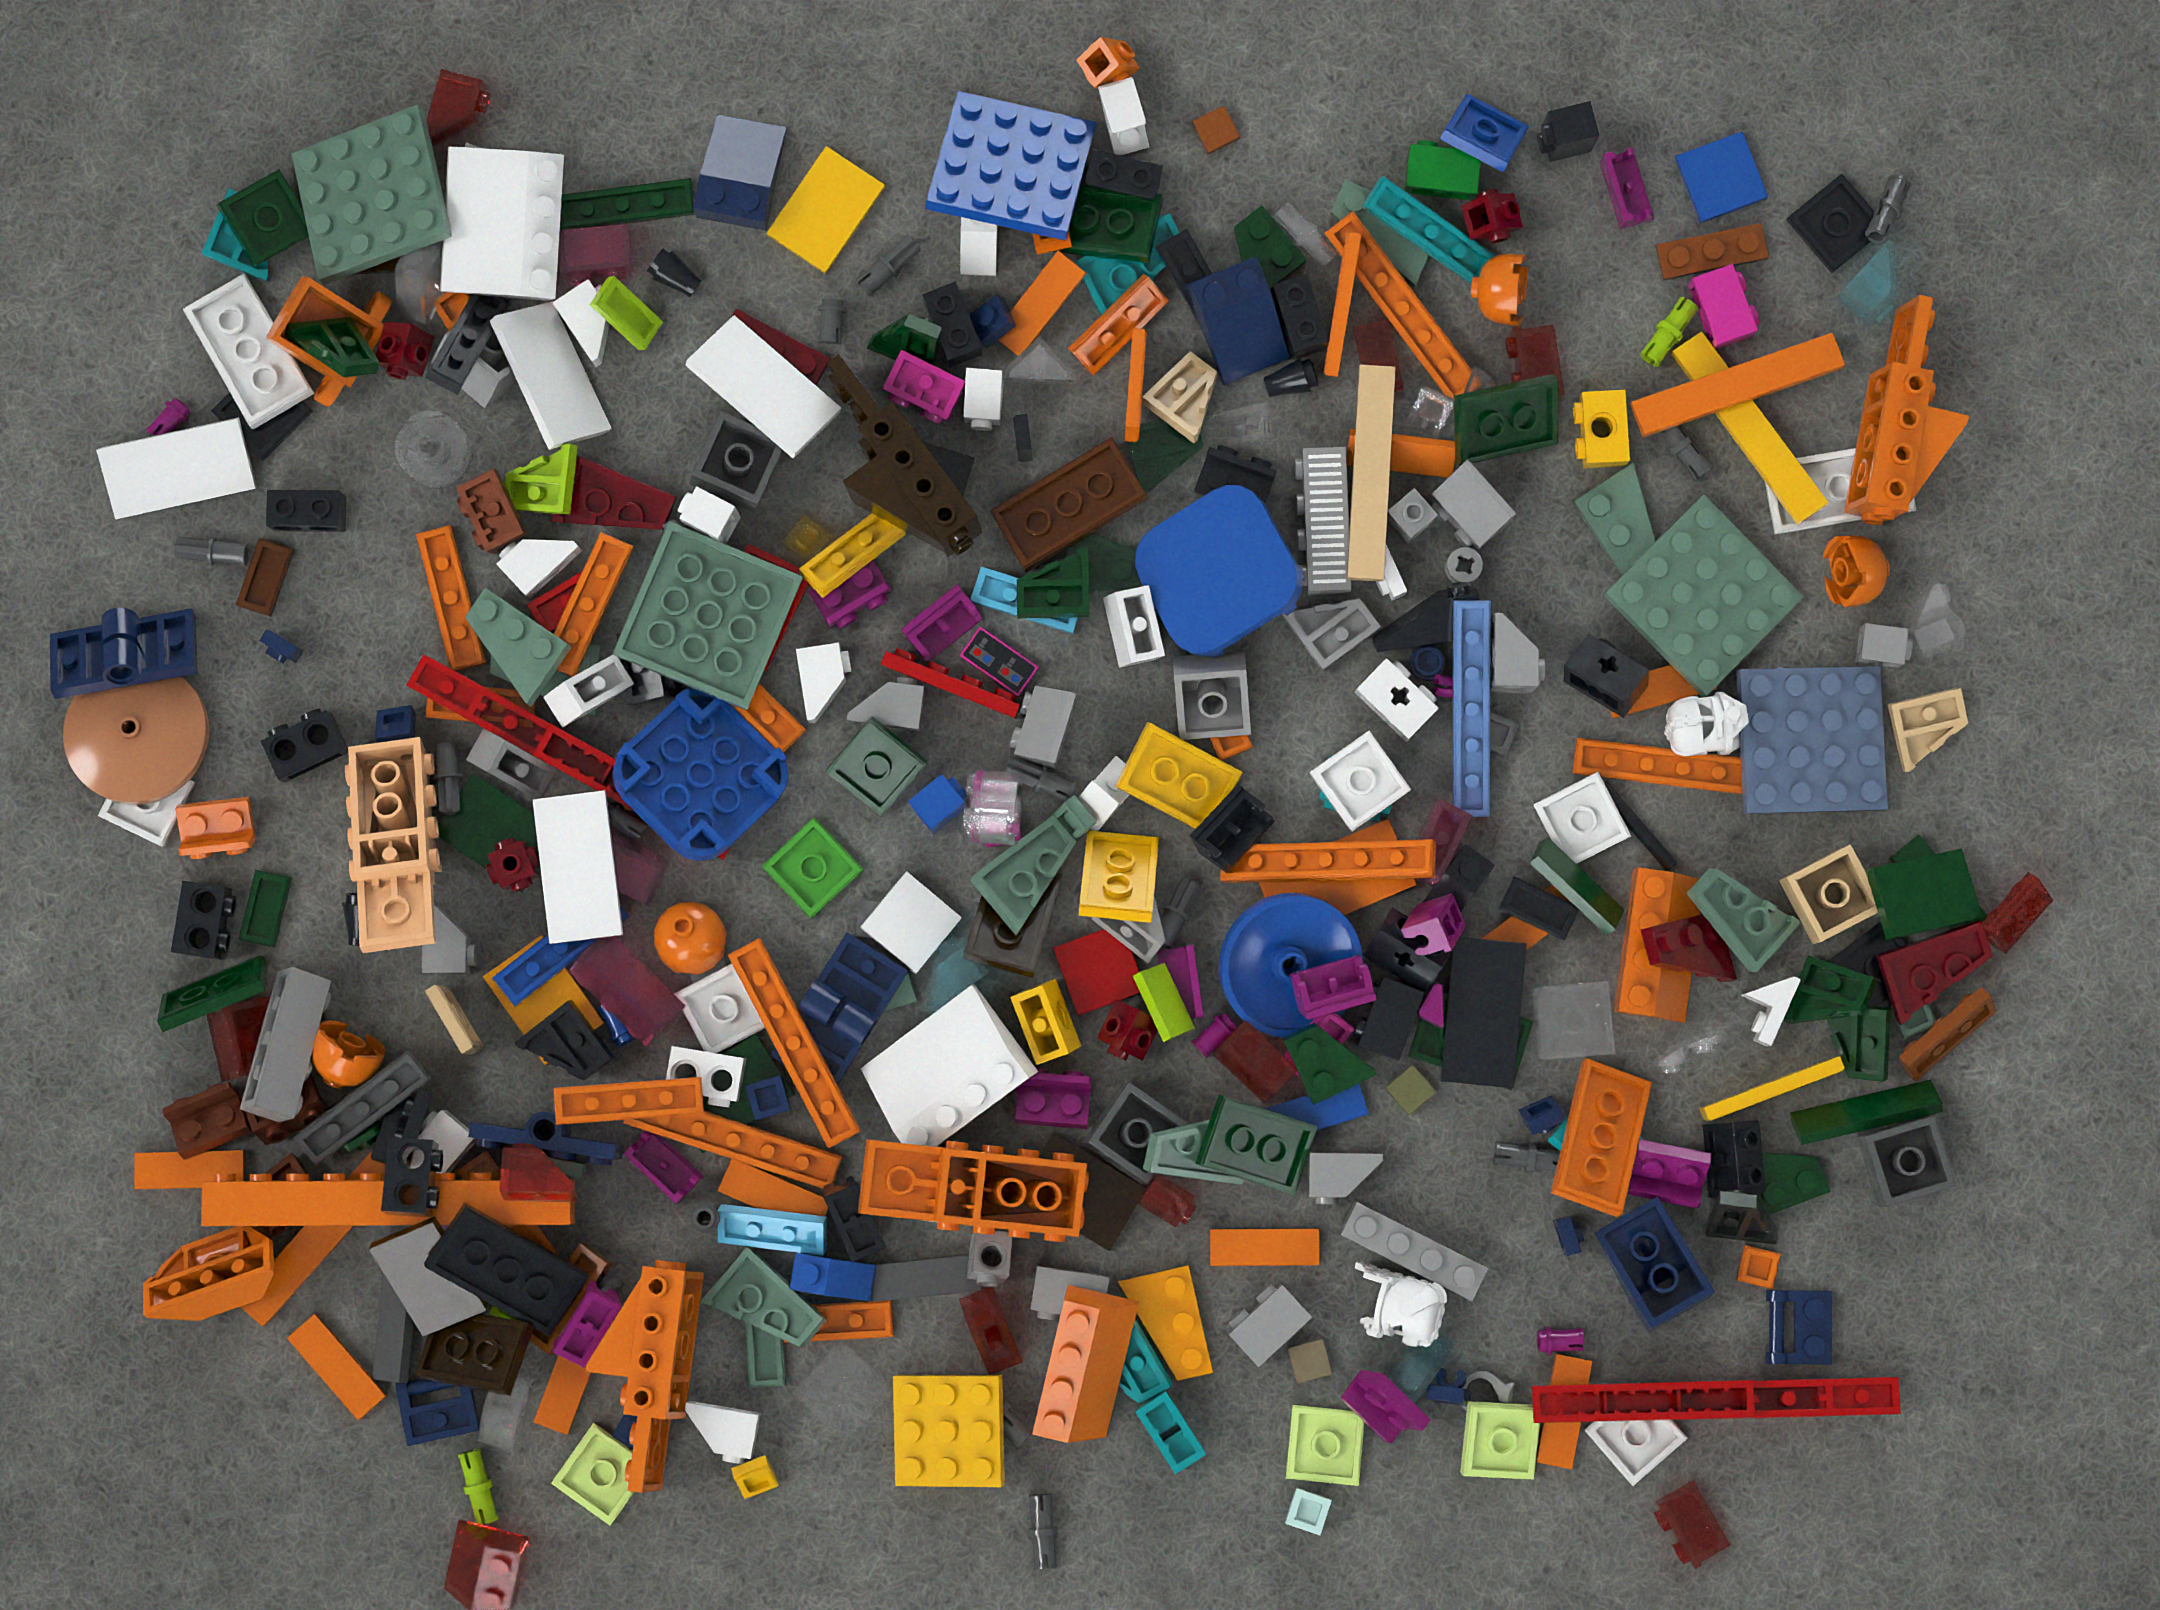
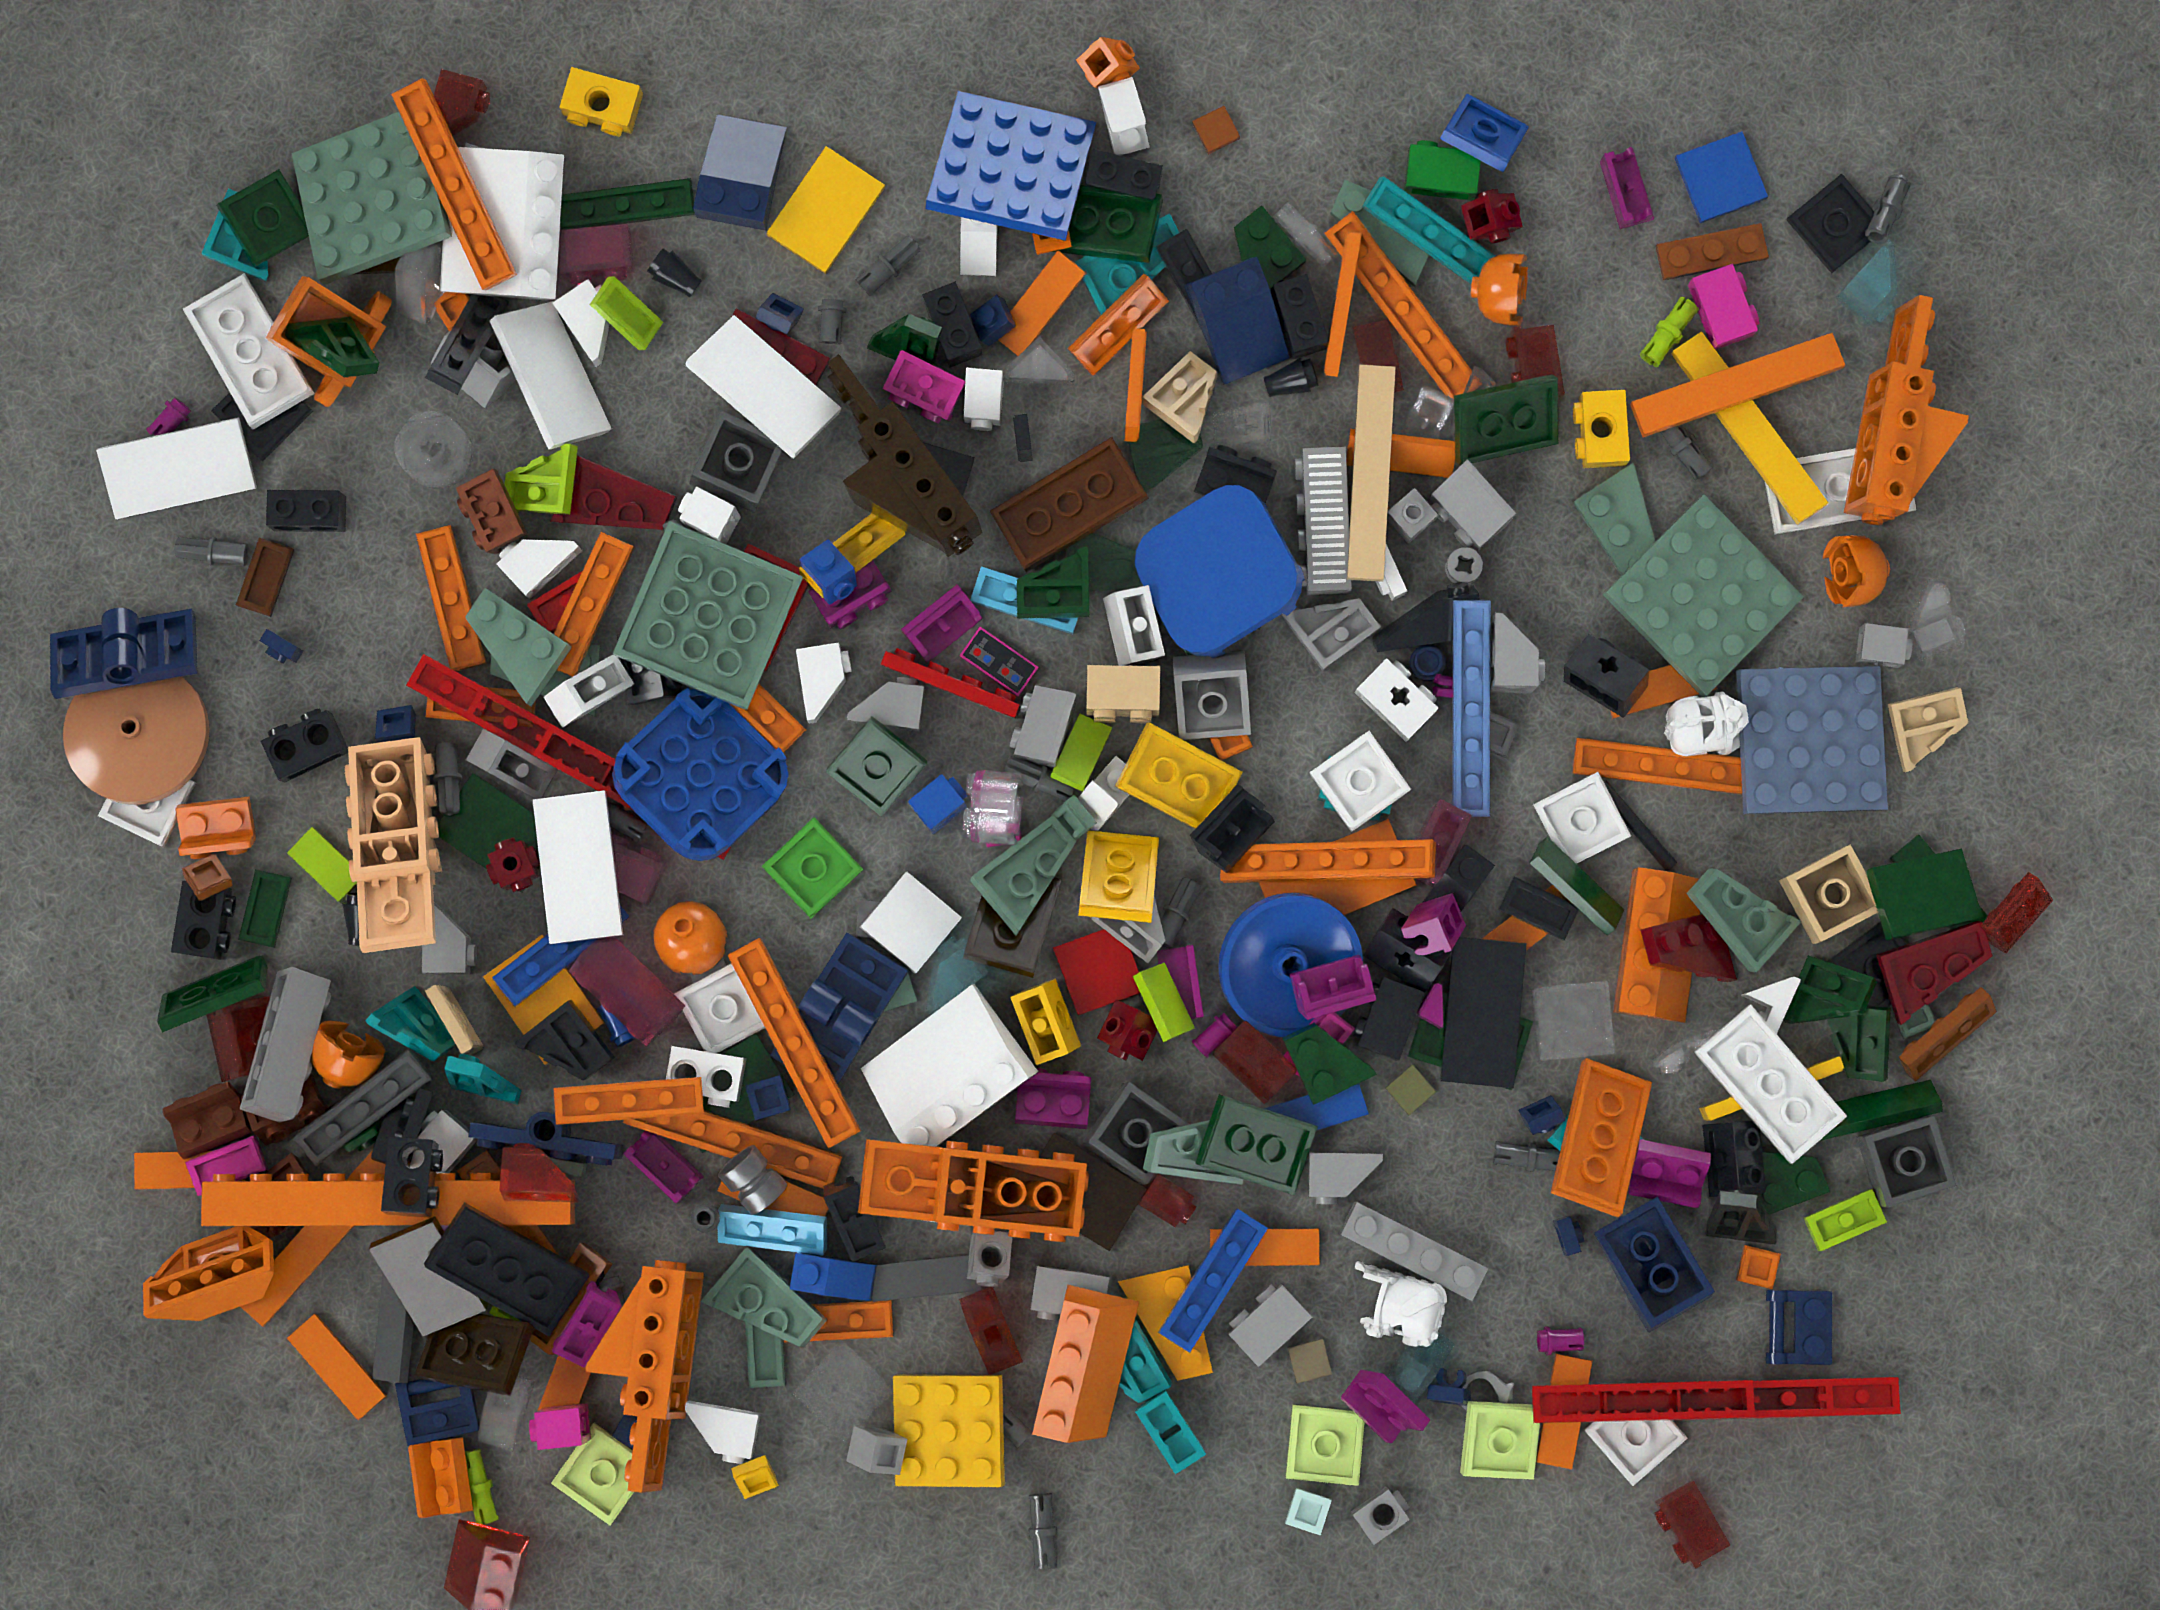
(207, 877): none -> dark orange tile
(237, 1158): none -> dark pink tile
(323, 863): none -> lime tile
(403, 350): dark red brick -> none
(414, 1024): none -> teal wing
(440, 1477): none -> orange bracket
(454, 184): none -> orange tile
(472, 1077): none -> teal wing
(560, 1426): none -> dark pink brick
(586, 87): none -> yellow brick
(756, 1184): none -> flat silver wheel
(779, 313): none -> dark blue plate
(807, 539): clear yellow tile -> none
(830, 571): none -> blue bracket
(876, 1450): none -> light grey brick
(1081, 752): none -> lime tile
(1123, 692): none -> tan brick
(1212, 1280): none -> blue plate
(1373, 1529): none -> light grey brick
(1568, 132): black brick -> none
(1770, 1084): none -> white tile
(1845, 1219): none -> lime plate

